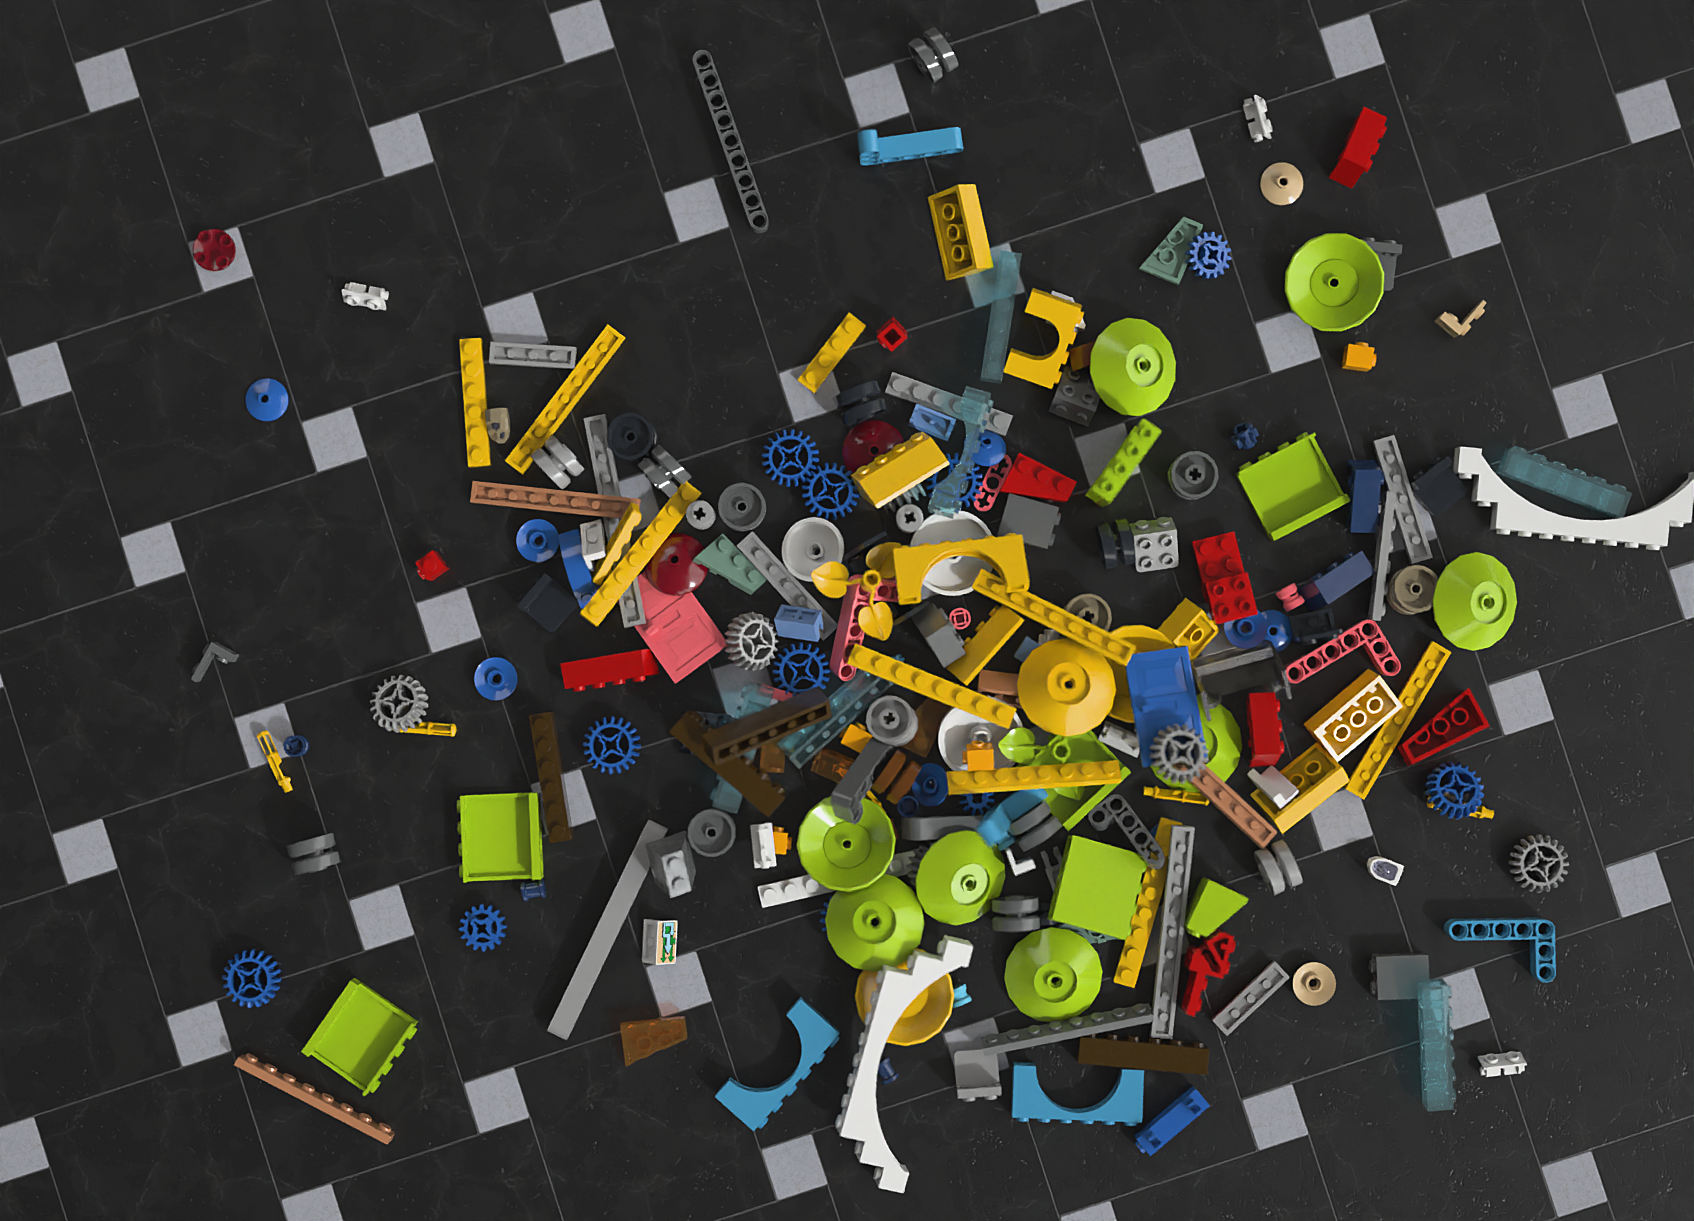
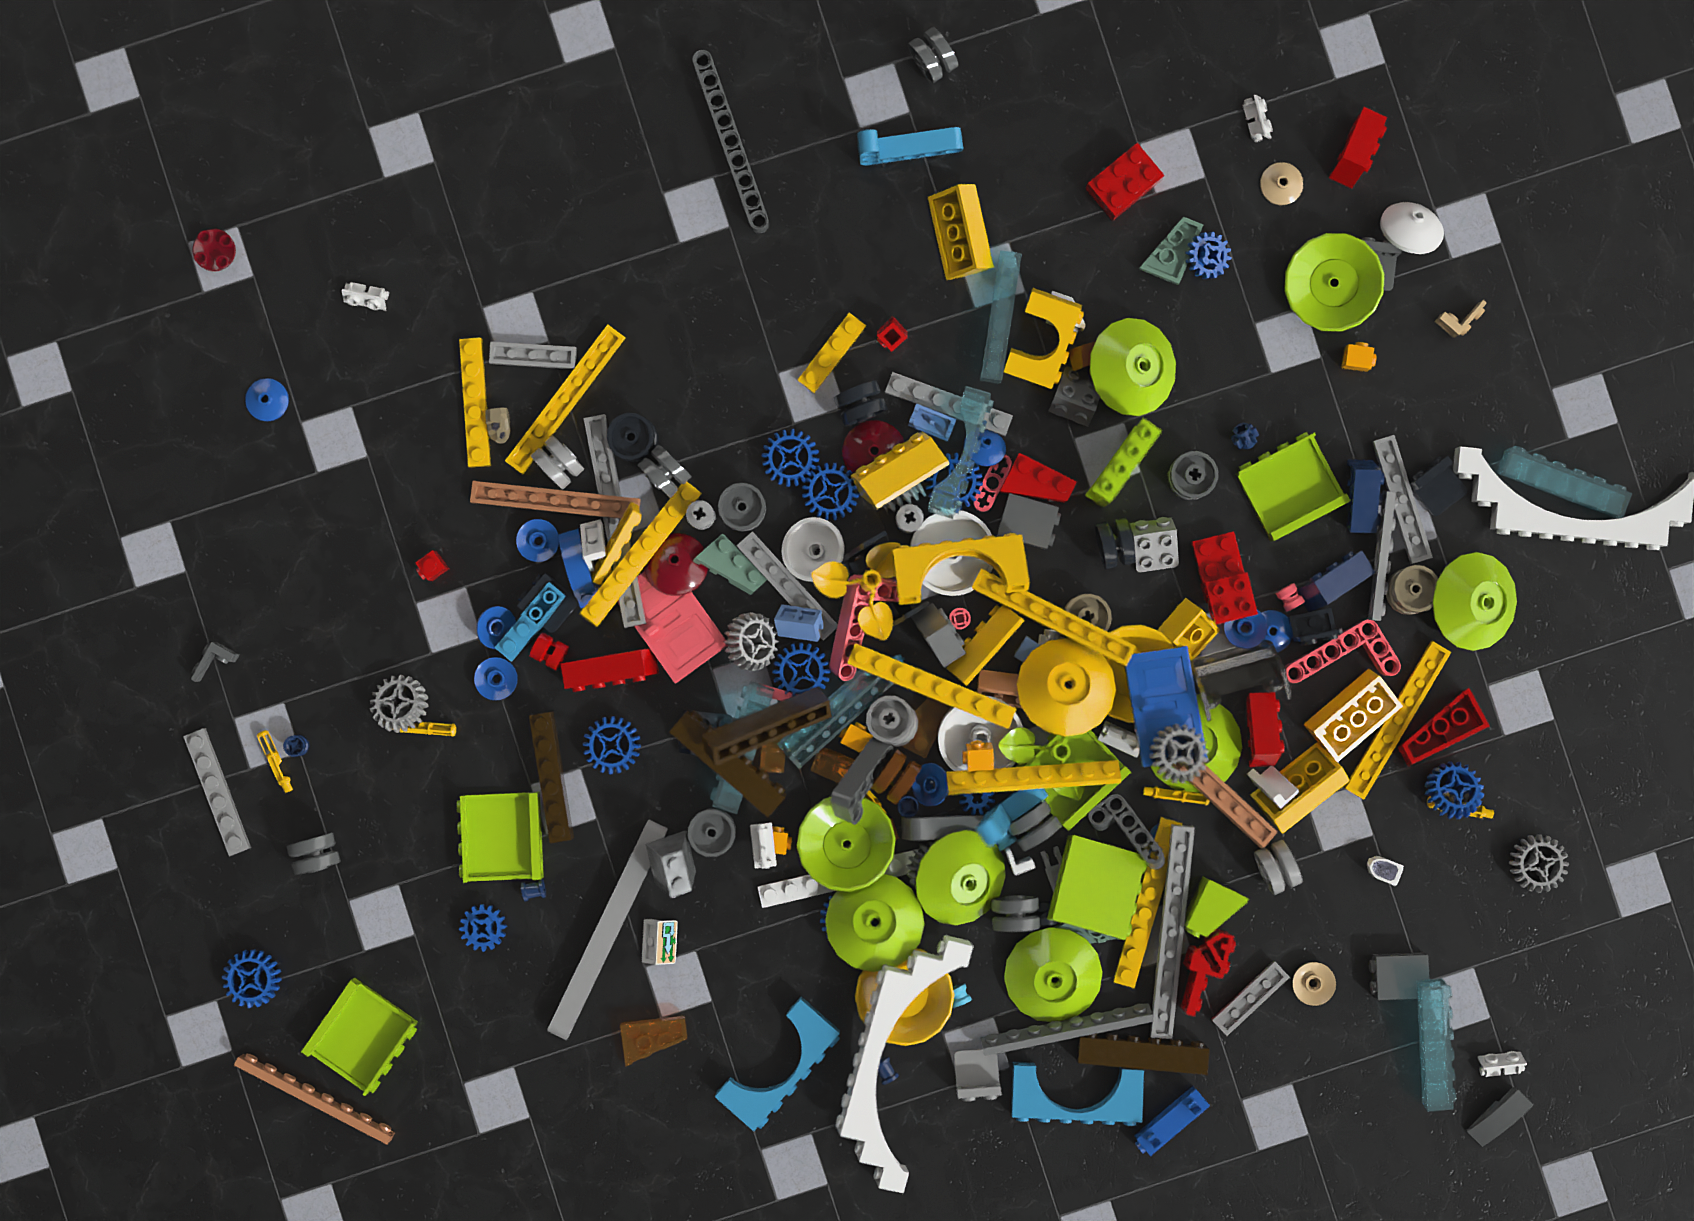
(217, 792): none -> light grey plate
(503, 623): none -> blue dish
(530, 622): none -> dark azure slope
(543, 646): none -> red wheel
(1125, 181): none -> red brick
(1412, 228): none -> white dish
(1499, 1117): none -> dark grey slope
(1510, 933): dark azure beam -> none

